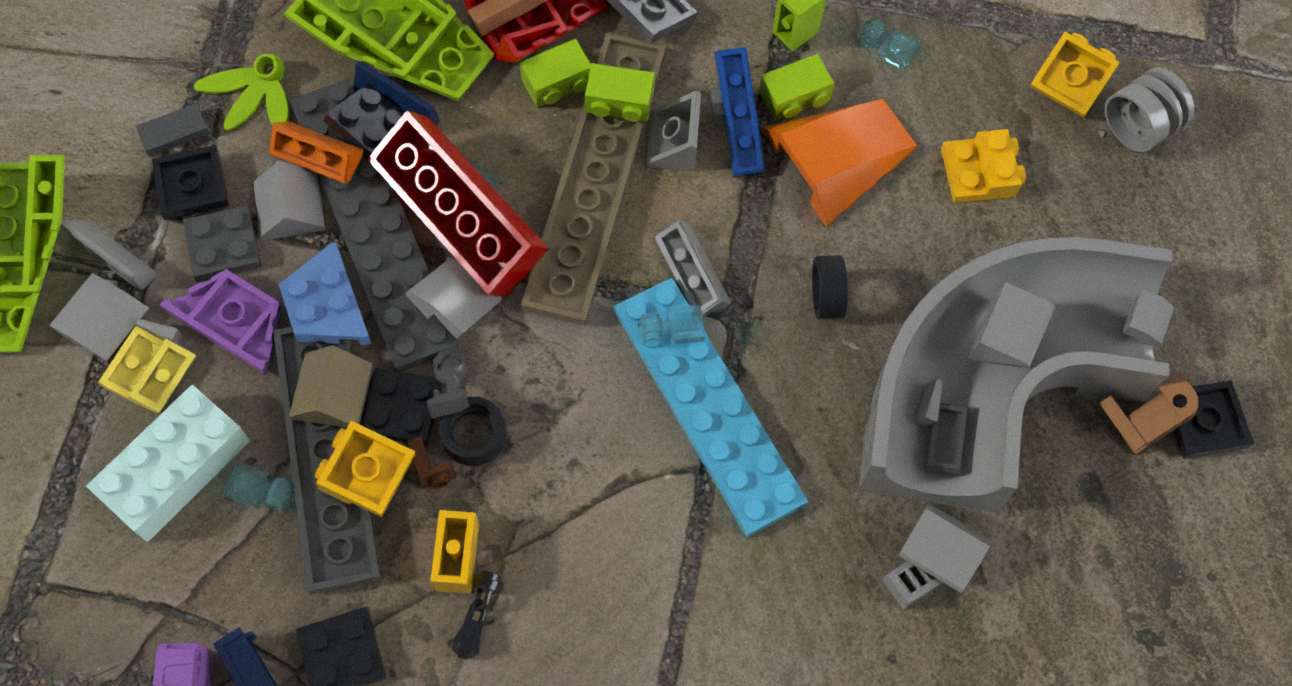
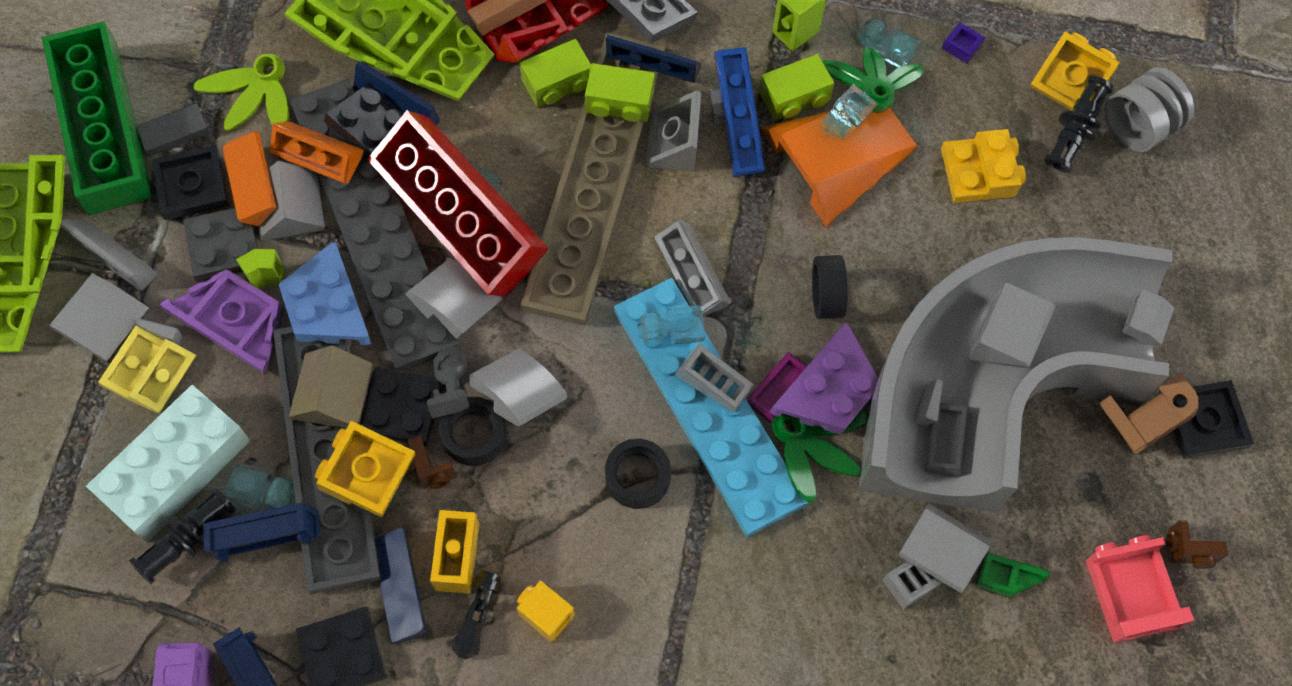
(96, 118): none -> green brick
(181, 536): none -> black piece
(249, 179): none -> orange slope
(261, 530): none -> dark blue container
(262, 267): none -> lime piece
(400, 587): none -> dark blue slope
(518, 387): none -> light grey slope
(544, 610): none -> yellow brick
(637, 447): none -> black tyre
(652, 59): none -> dark blue slope
(697, 379): none -> light grey slope
(775, 385): none -> magenta tile
(804, 440): none -> green plant
(831, 386): none -> medium lavender wing
(847, 111): none -> clear light blue plate
(875, 83): none -> green plant
(963, 42): none -> dark purple tile
(1007, 576): none -> green tile
(1077, 123): none -> black piece
(1136, 589): none -> coral panel
(1199, 553): none -> reddish brown bracket

